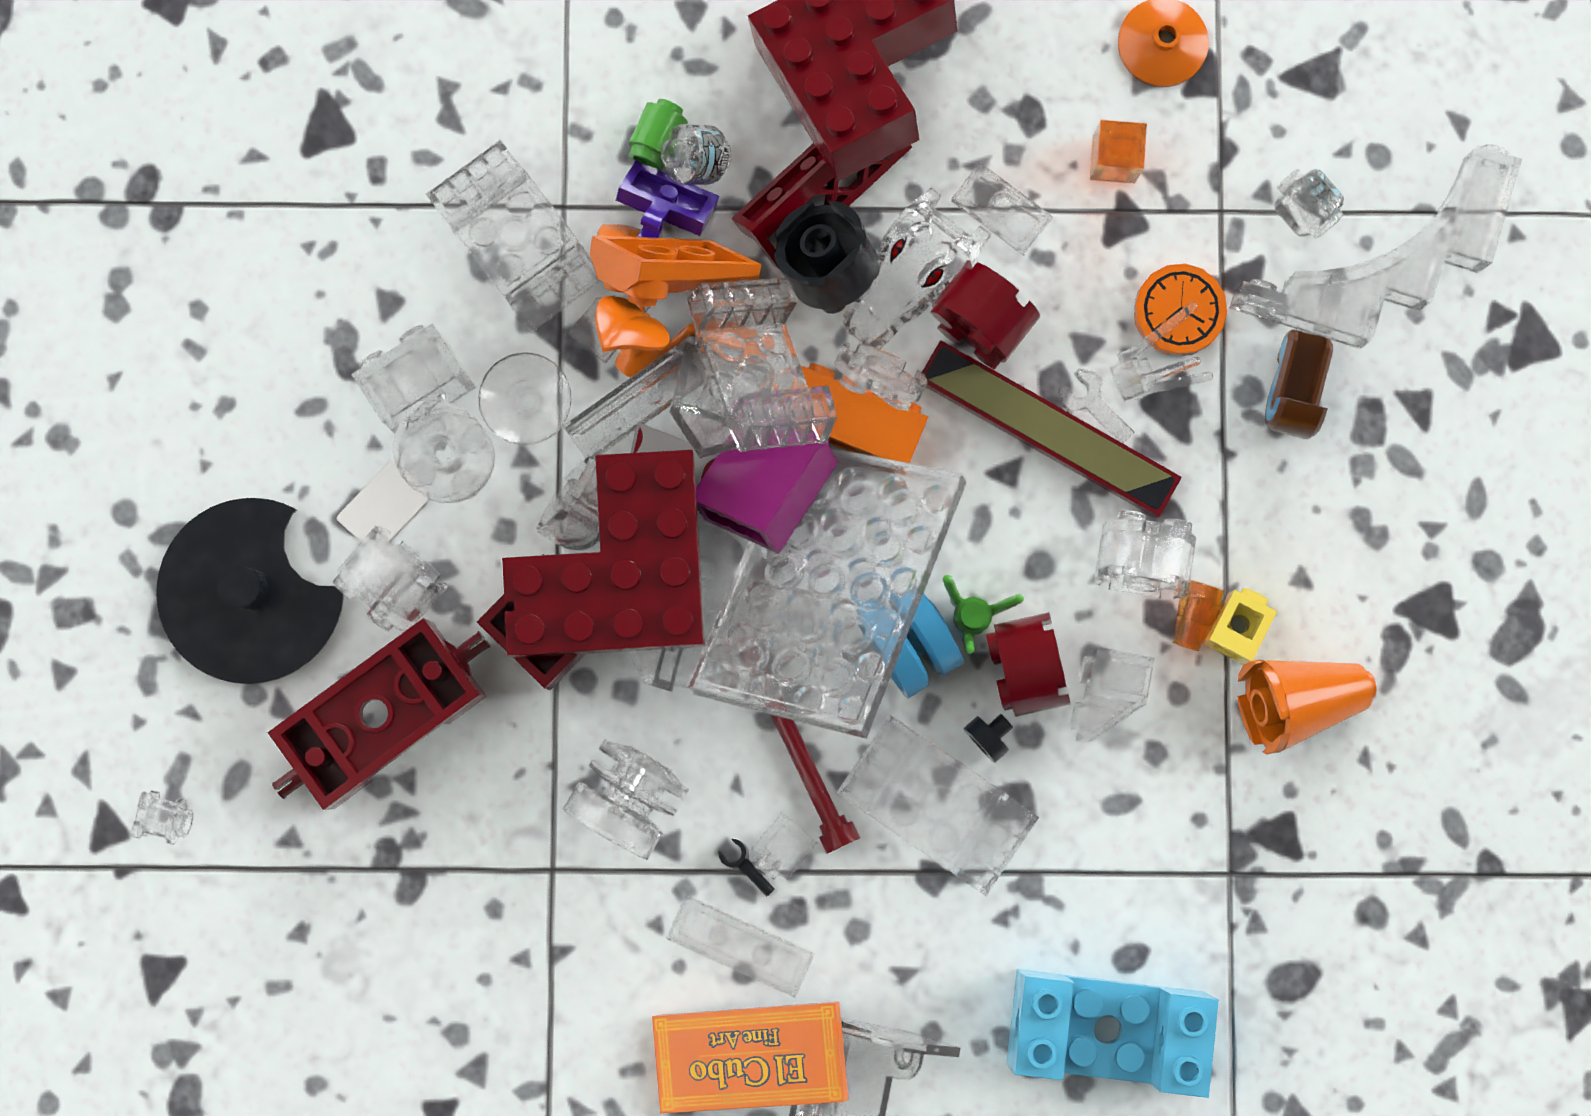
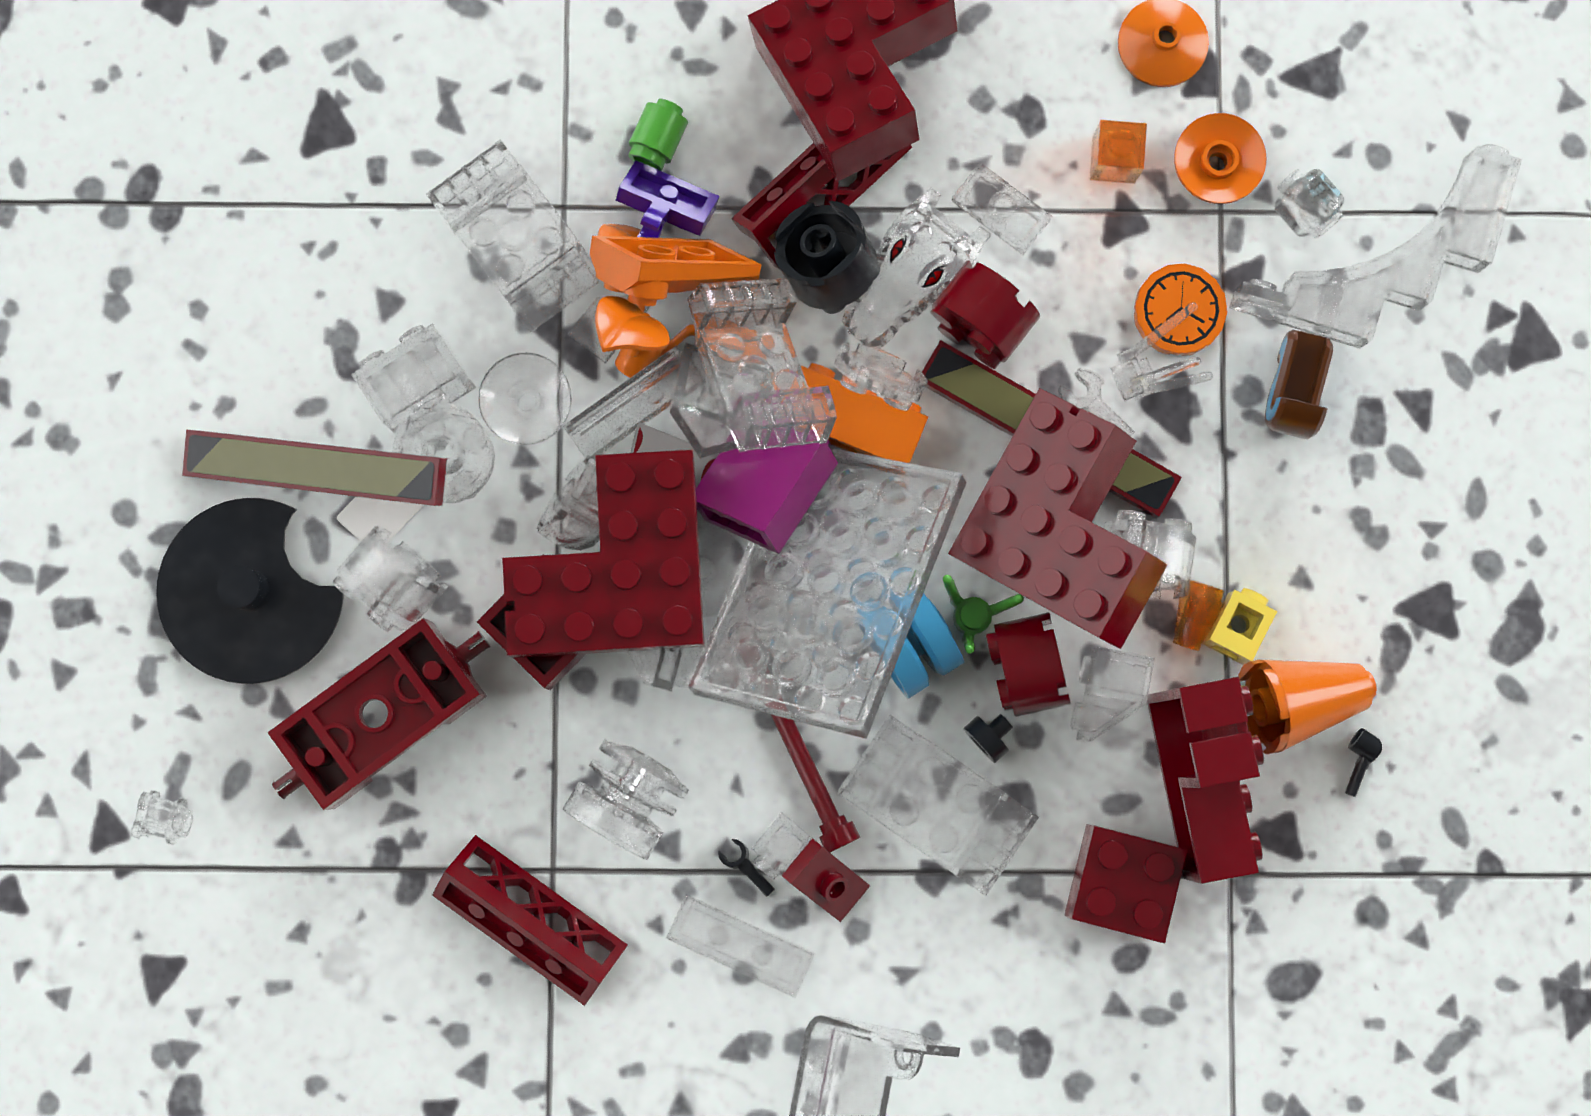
(315, 467): none -> olive tile
(512, 925): none -> dark red fence
(698, 154): clear head -> none
(750, 1057): orange tile -> none
(825, 880): none -> dark red plate
(1037, 524): none -> dark red piece
(1125, 883): none -> dark red brick
(1161, 1038): medium azure plate -> none
(1202, 759): none -> dark red piece
(1225, 138): none -> orange dish
(1368, 749): none -> black hand

